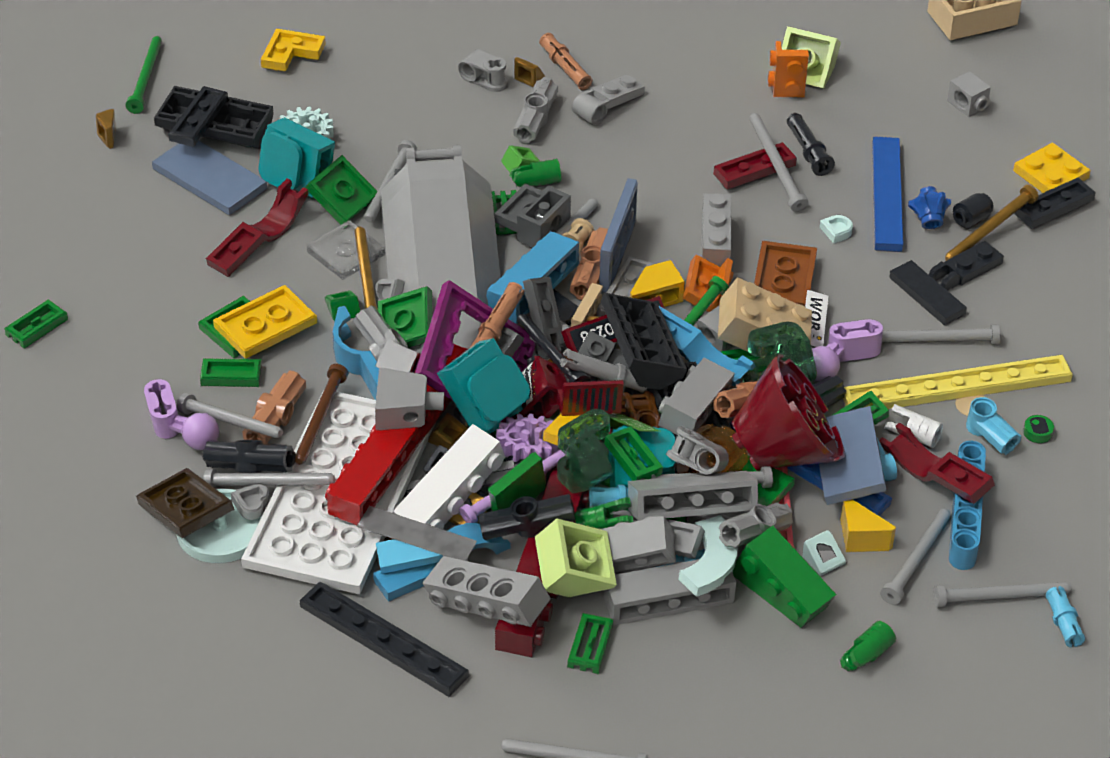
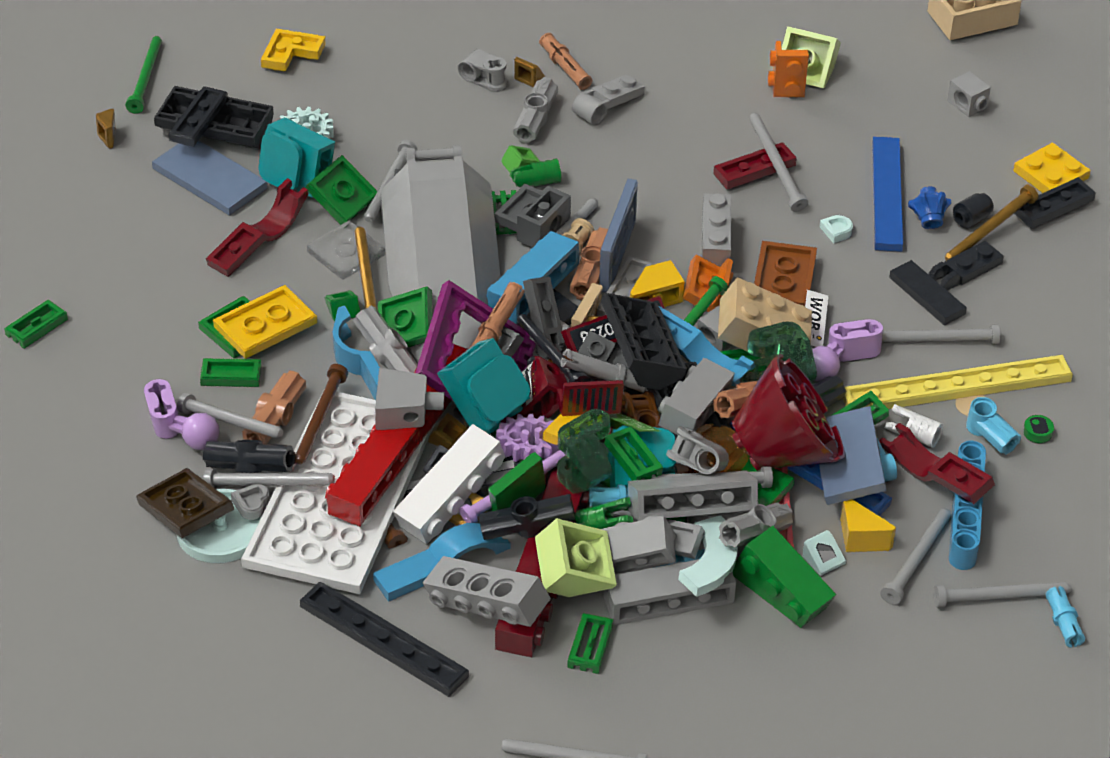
(388, 288): light grey tile -> none
(397, 357): light grey brick -> none
(397, 555): medium azure tile -> none
(416, 533): flat silver sticker -> none
(813, 150): black pin -> none
(868, 646): green hinge -> none

